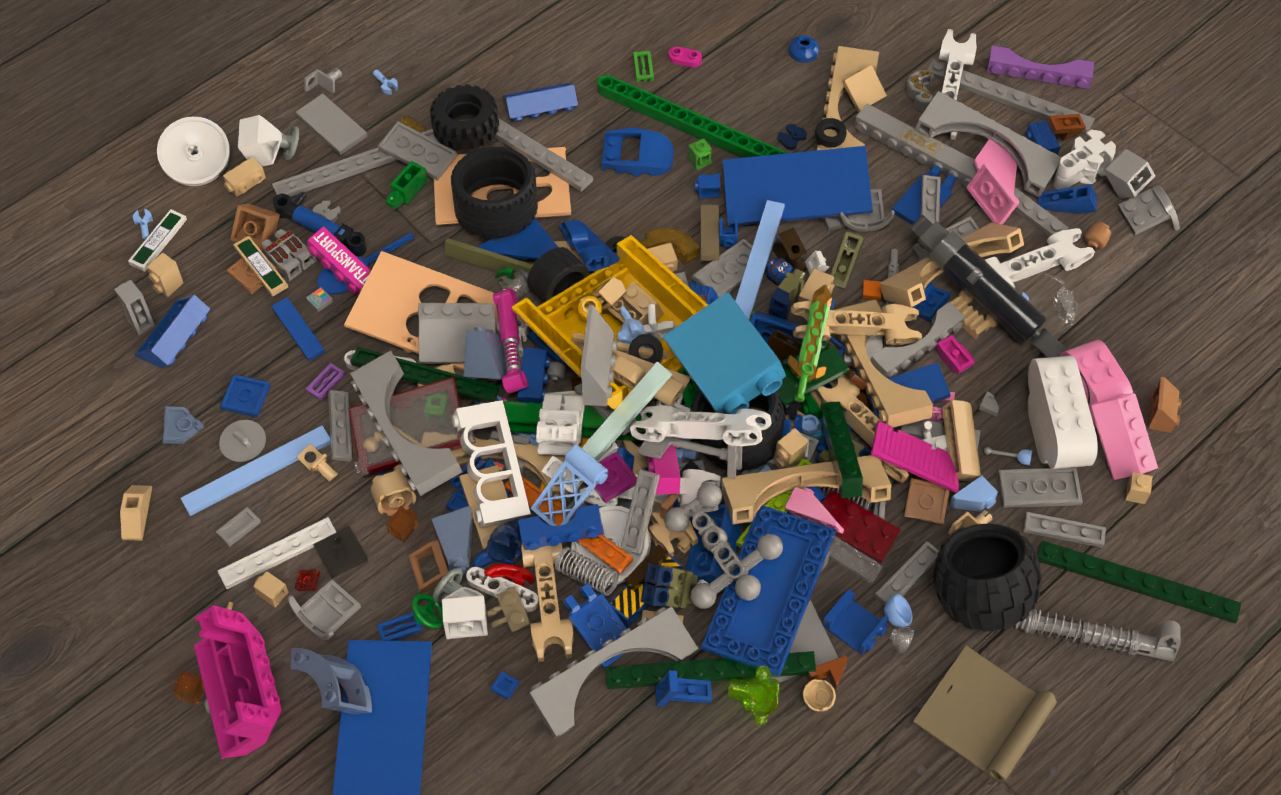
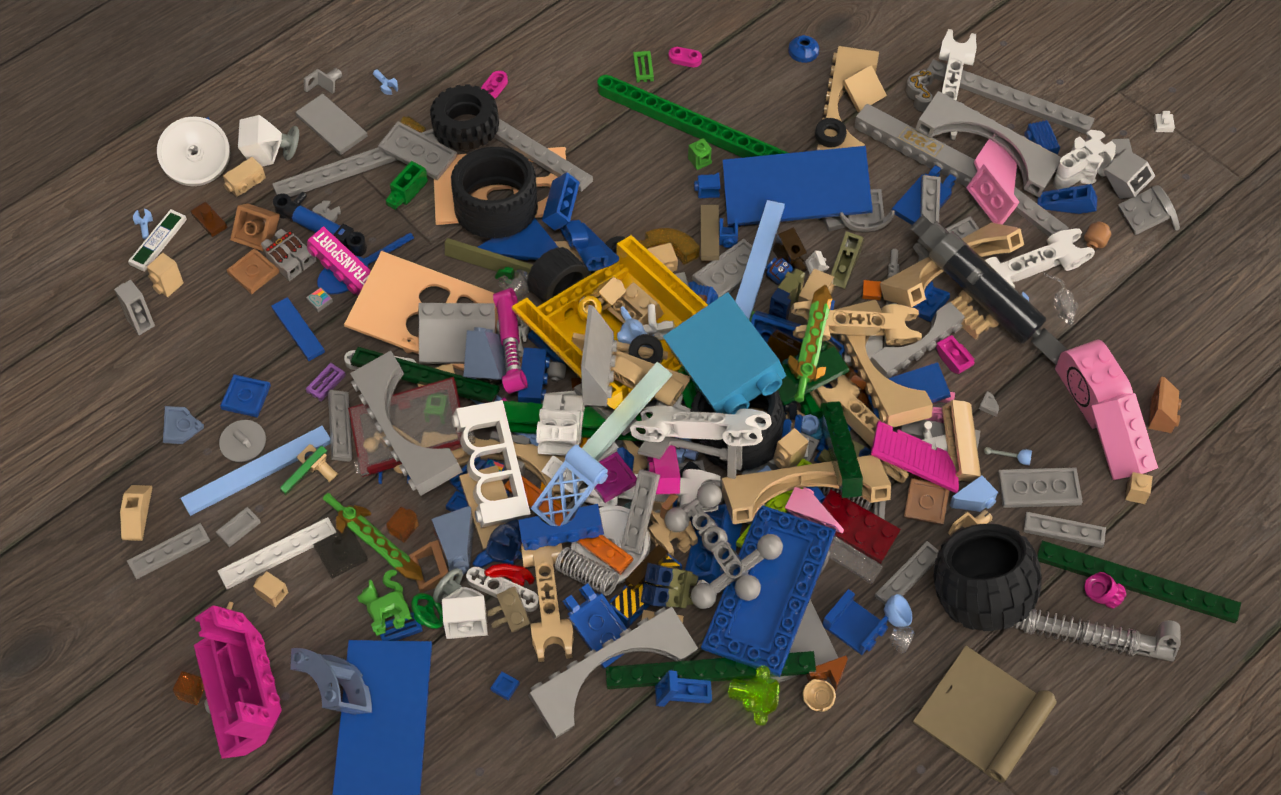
(168, 551): none -> light grey tile
(173, 331): slope -> none
(208, 219): none -> reddish brown tile
(260, 266): tile -> none
(302, 470): none -> green tile
(307, 580): clear red tile -> none
(325, 610): light grey piece -> none
(354, 519): none -> sword
(385, 606): none -> bright green animal
(392, 492): tan brick -> none
(493, 85): none -> dark pink plate
(540, 100): slope -> none
(560, 201): none -> blue brick
(655, 152): blue slope -> none
(790, 141): dark blue piece -> none
(1006, 62): medium lavender arch -> none
(1060, 413): white brick -> none
(1066, 125): dark orange slope -> none
(1104, 590): none -> dark pink hair
(1121, 144): none -> light grey tile
(1164, 122): none -> white tile

